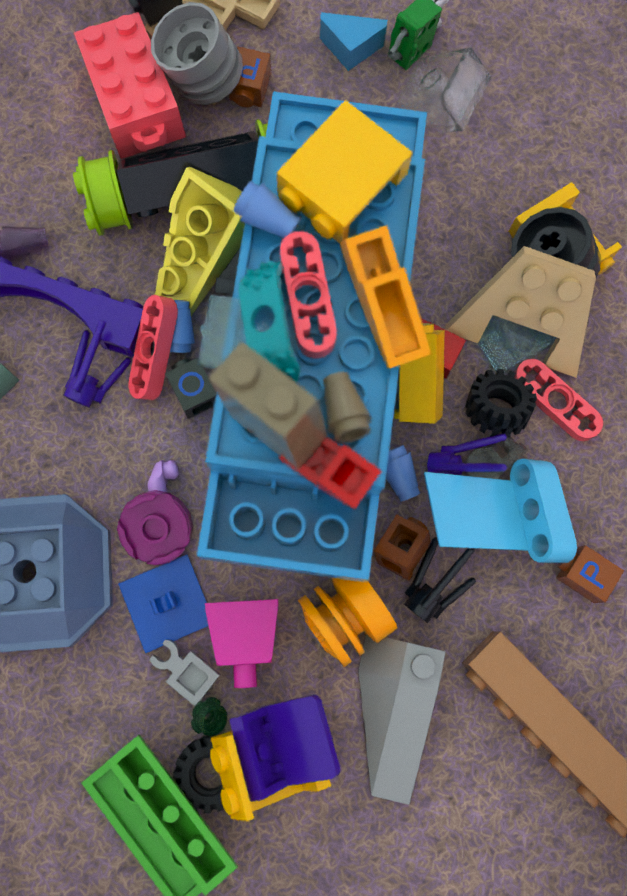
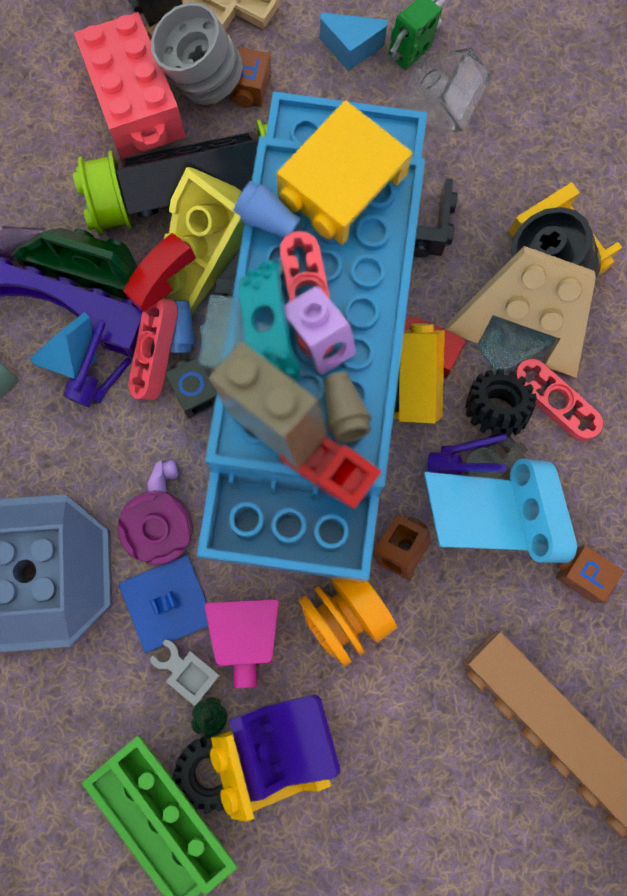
(67, 348): none -> dark azure slope
(80, 259): none -> dark green wedge
(150, 278): none -> red slope
(320, 327): none -> lavender bracket
(385, 296): light orange slope -> none
(398, 701): light grey wedge -> none
(401, 473): medium blue cone -> none
(426, 600): black plant -> none
(433, 240): none -> black bracket

